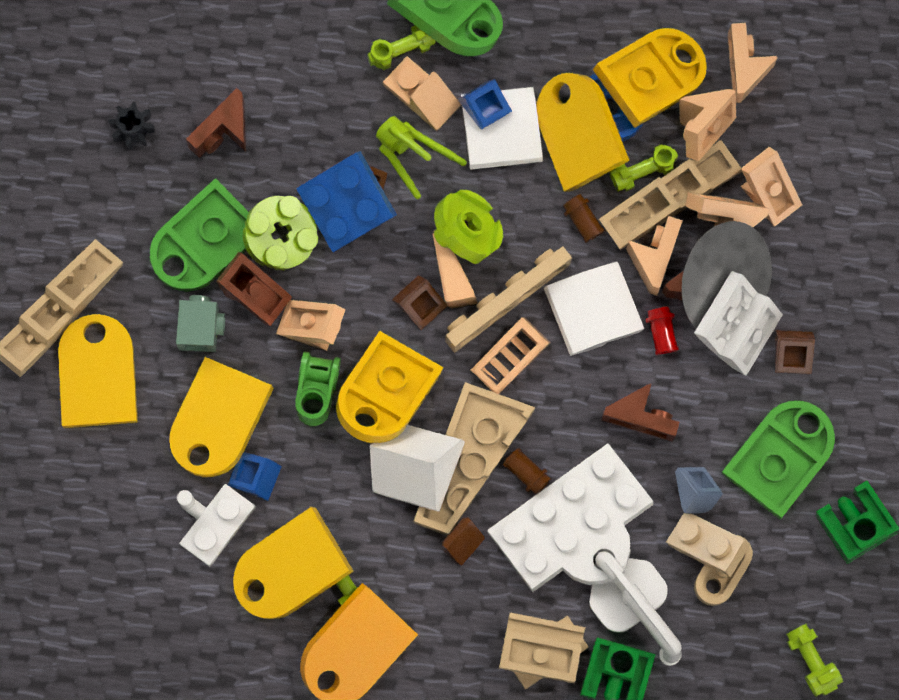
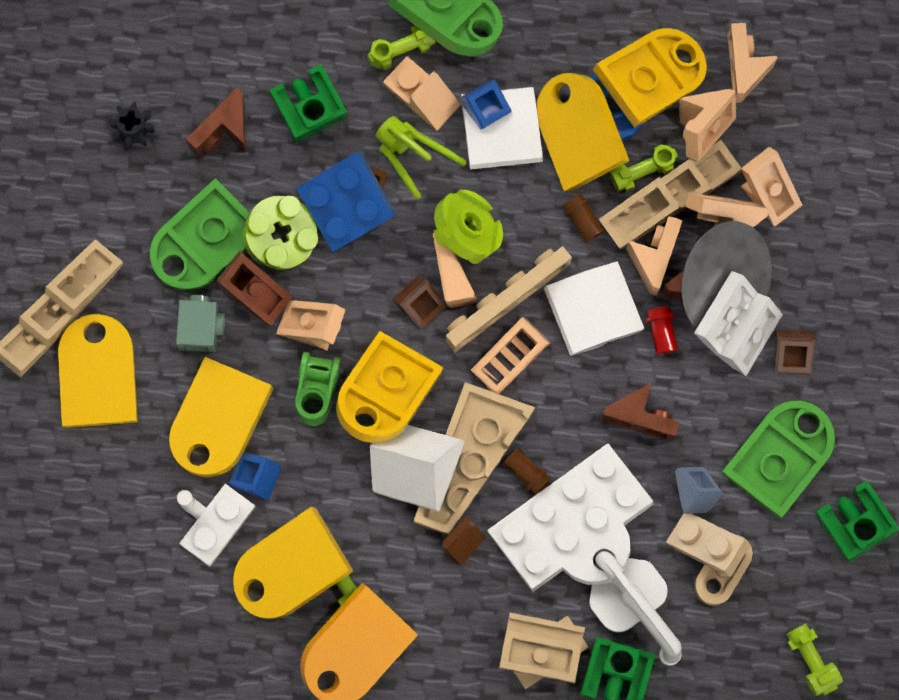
(326, 99): none -> green brick

